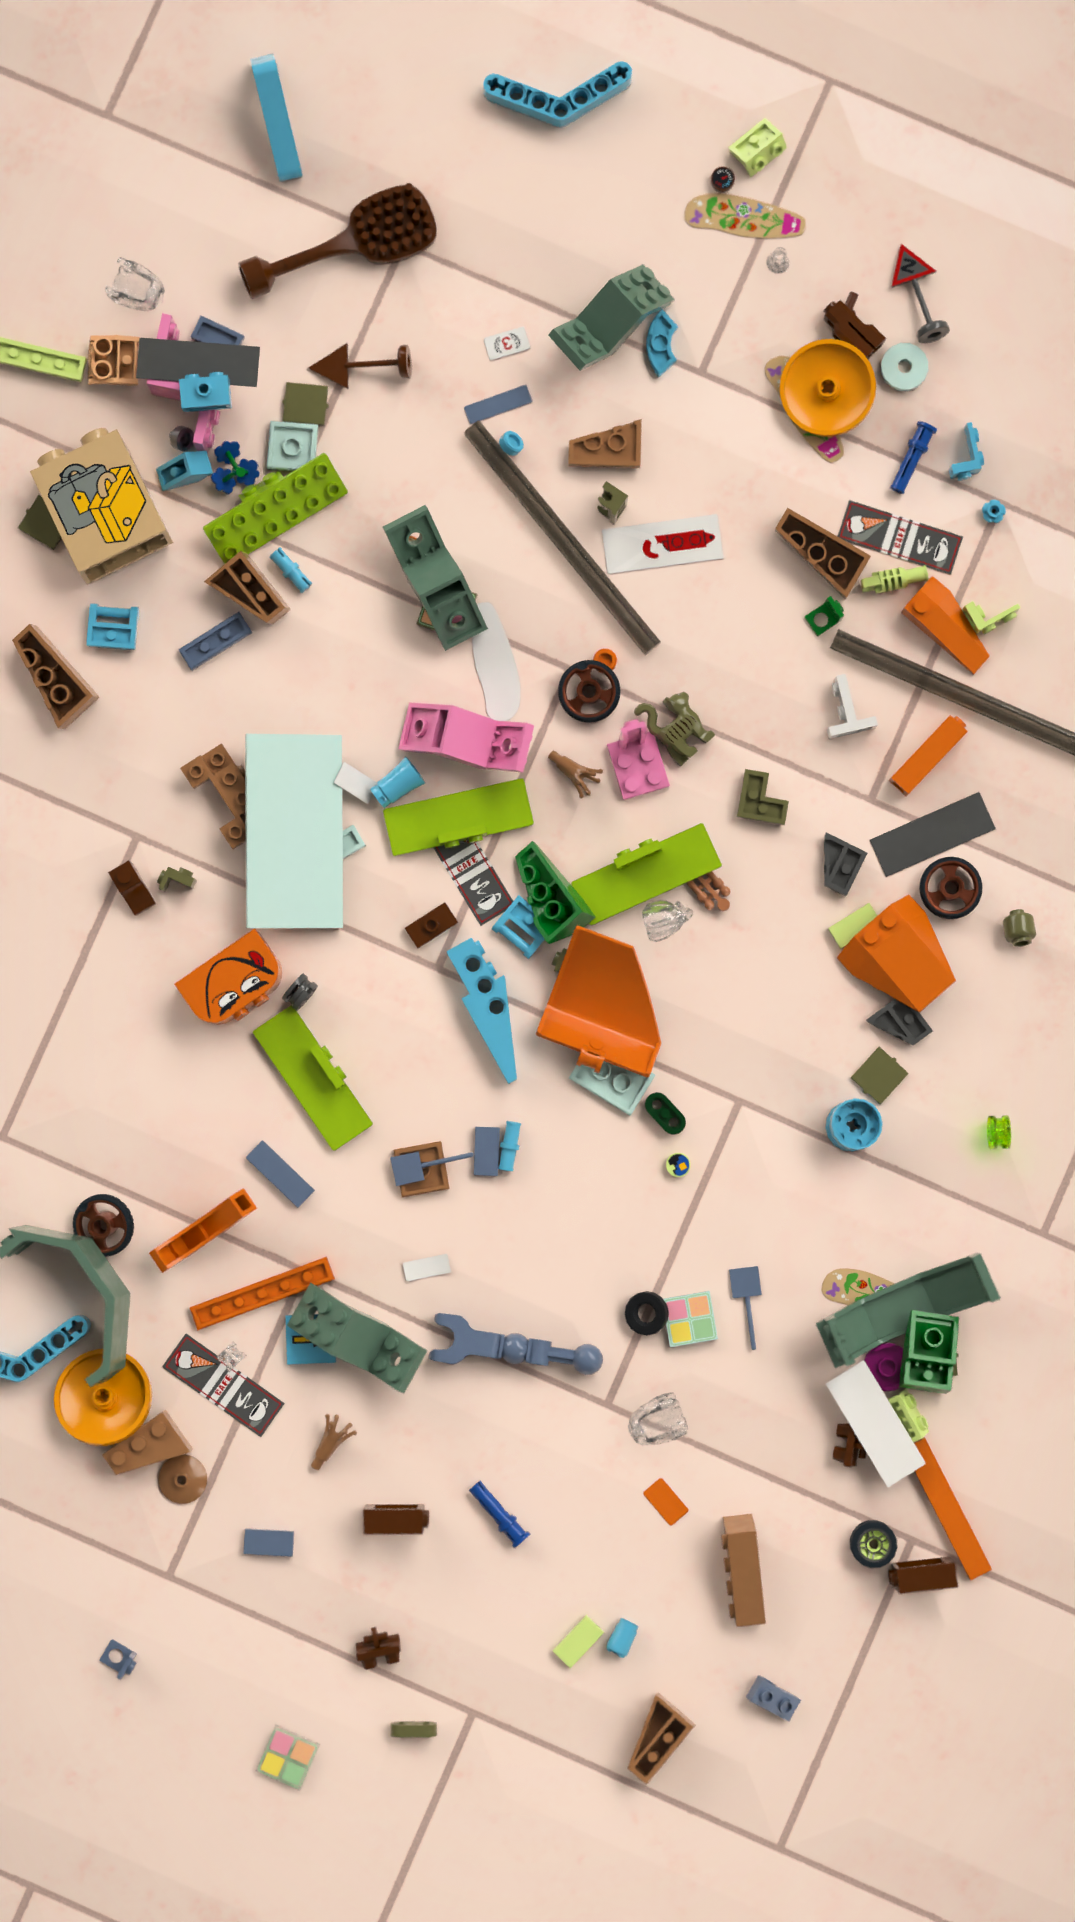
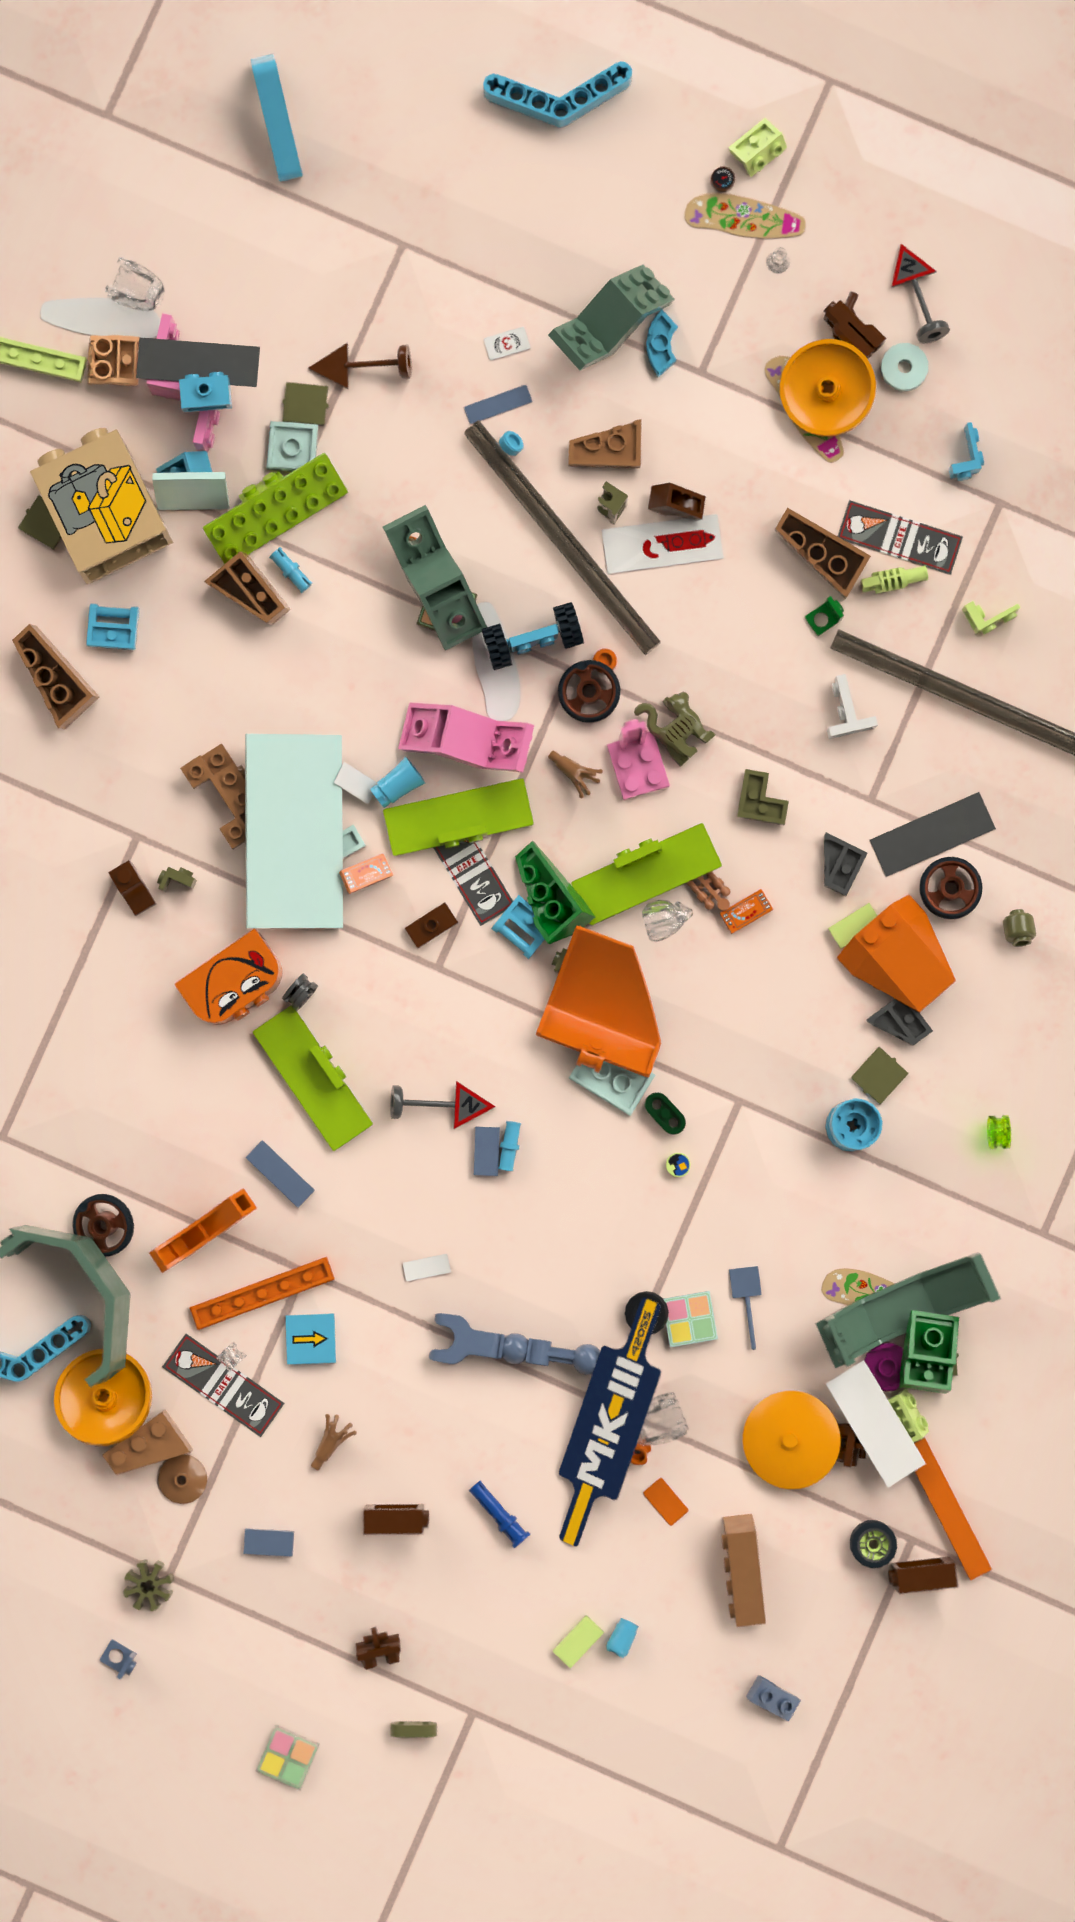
(100, 317): none -> white sticker
(145, 1576): none -> olive gear
(181, 438): flat silver tile -> none
(191, 490): none -> light aqua tile
(213, 332): sand blue tile -> none
(215, 641): sand blue tile -> none
(245, 471): blue plant -> none
(357, 1338): sand green bracket -> none
(366, 873): none -> tile
(380, 228): reddish brown piece -> none
(408, 1167): sand blue piece -> none
(435, 1176): medium nougat tile -> none
(467, 1104): none -> dark grey piece
(493, 1027): medium azure brick -> none
(498, 646): none -> black plate
(610, 1422): none -> dark blue sticker
(640, 1458): none -> orange plate
(659, 1738): medium nougat wedge -> none
(676, 501): none -> reddish brown arch
(746, 911): none -> orange tile
(791, 1439): none -> light orange dish
(917, 447): blue pin -> none
(928, 755): orange brick -> none
(942, 619): orange wedge -> none
(993, 517): medium azure plate -> none

